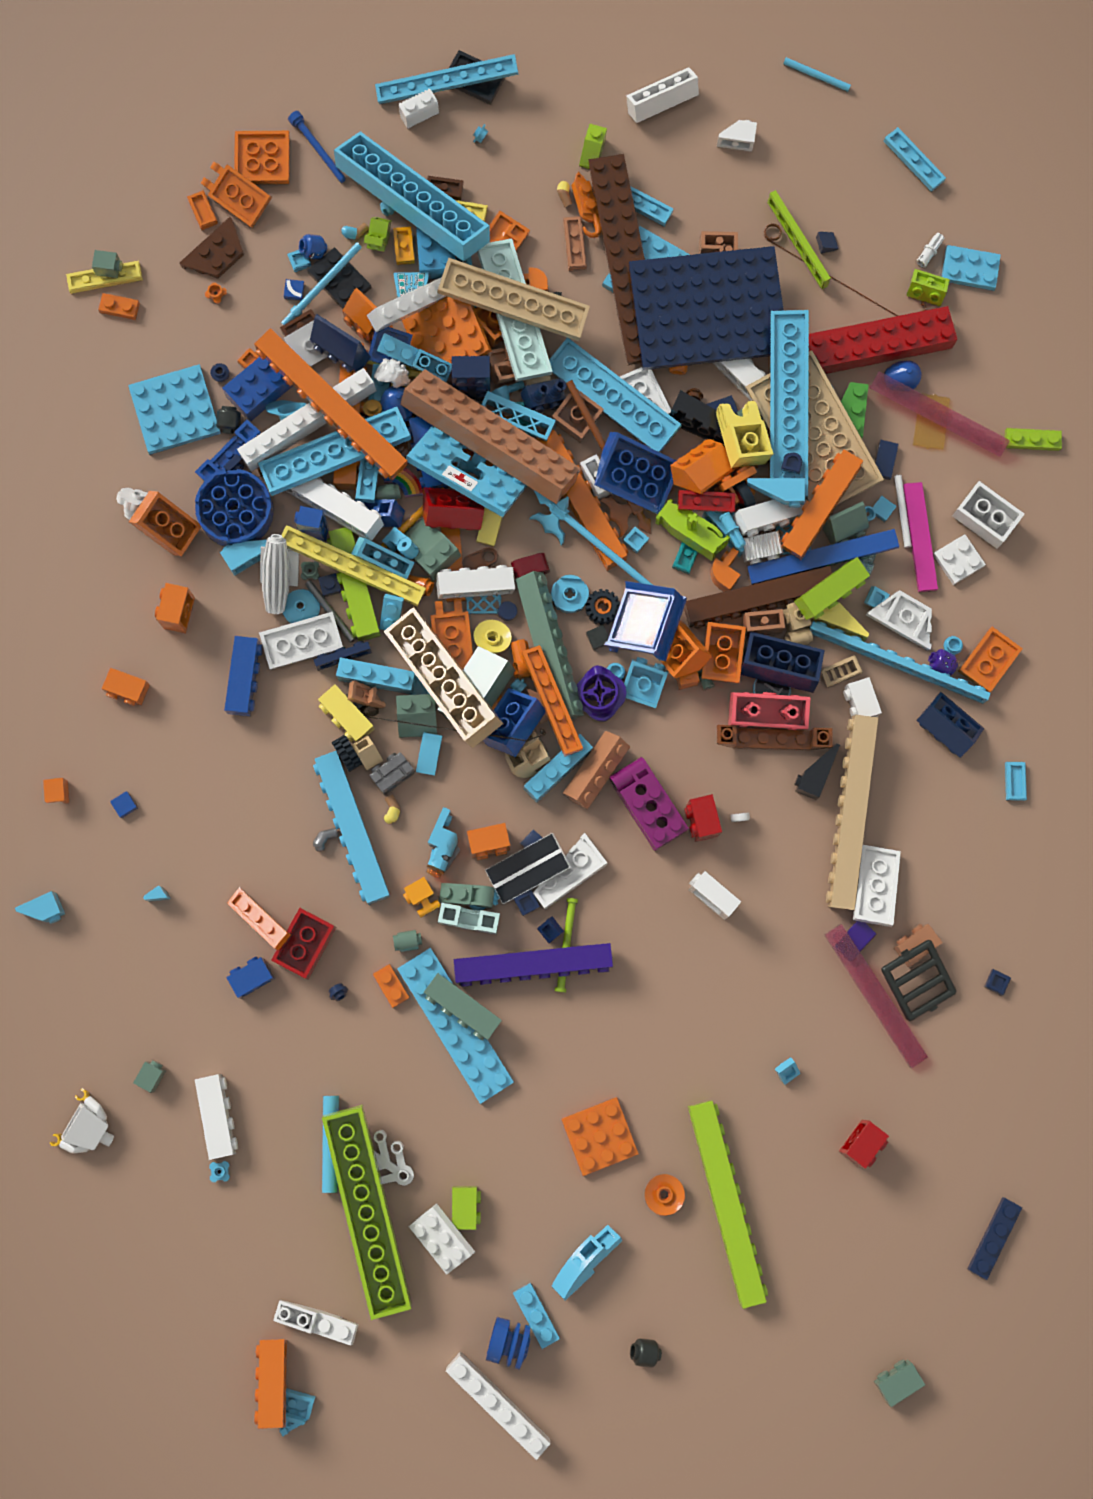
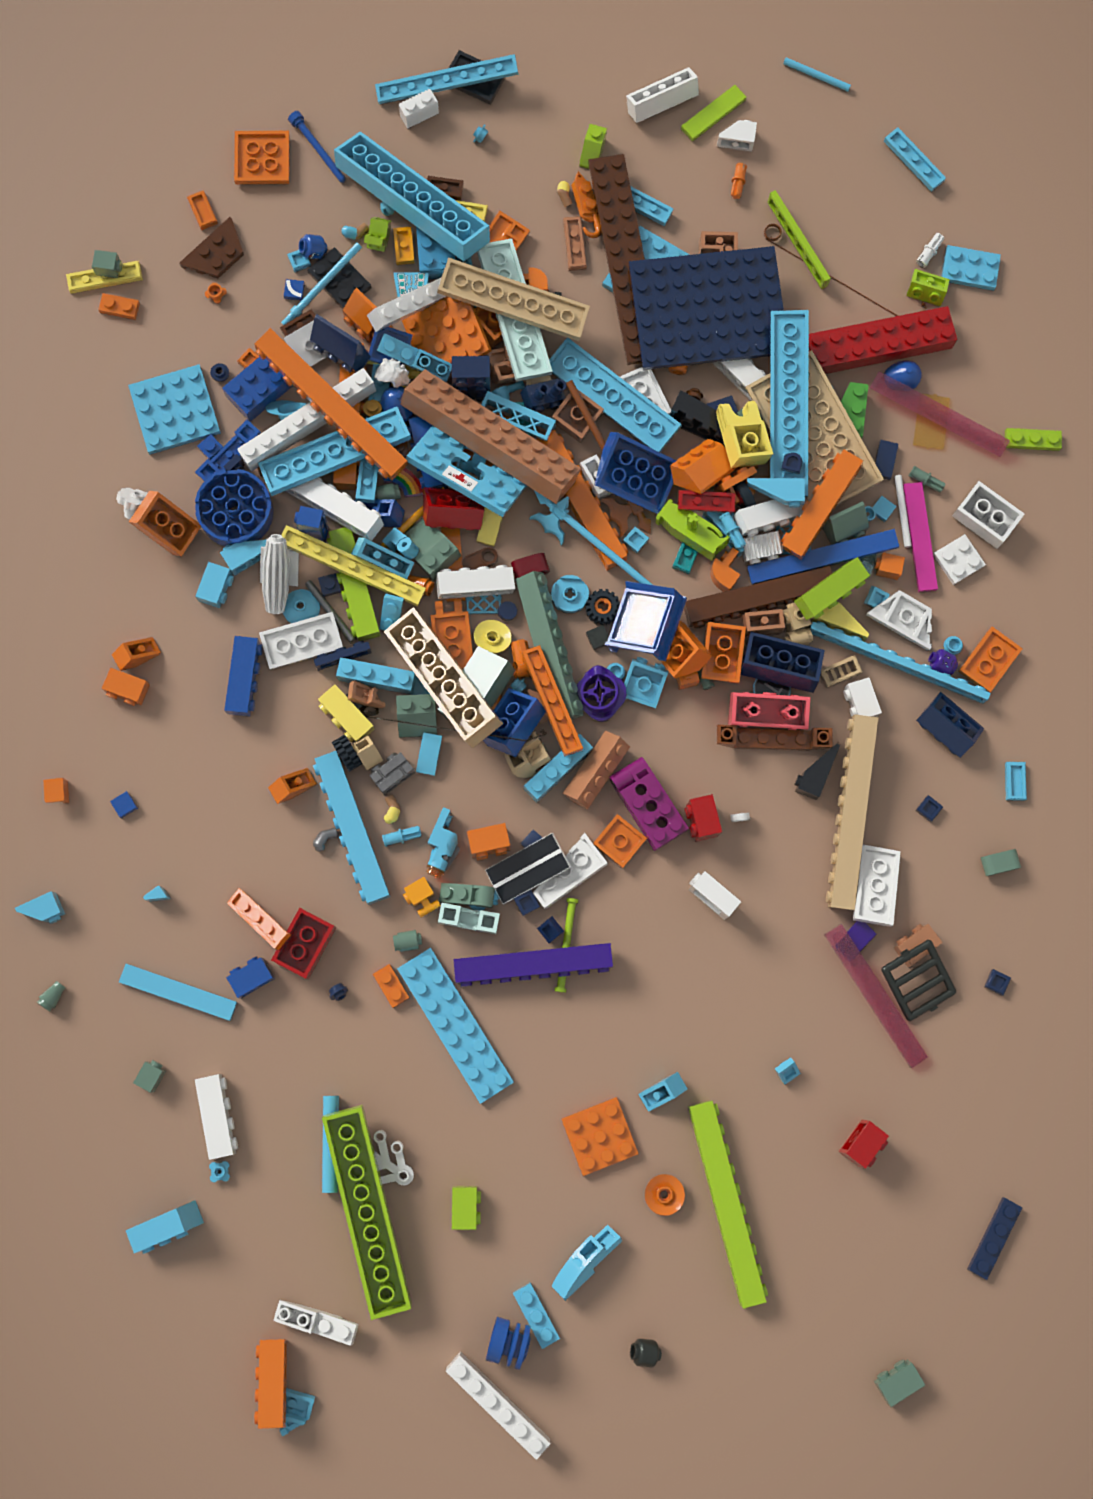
(51, 996): none -> sand green cone
(85, 1128): white torso -> none
(135, 653): none -> orange slope
(164, 1227): none -> medium azure wedge
(175, 607): orange brick -> none
(178, 992): none -> medium azure tile
(210, 447): none -> blue plate
(214, 585): none -> medium azure brick
(228, 419): pearl dark grey head -> none
(237, 194): orange tile -> none
(291, 785): none -> orange slope
(310, 565): sand green plate -> none
(401, 836): none -> medium azure axle
(441, 1239): white plate -> none
(462, 1006): sand green brick -> none
(619, 841): none -> orange plate
(663, 1091): none -> medium azure slope
(713, 113): none -> lime tile
(738, 180): none -> orange axle
(826, 242): dark blue slope -> none
(889, 566): none -> orange brick
(927, 479): none -> sand green axle
(929, 808): none -> dark blue tile
(1000, 862): none -> sand green beam

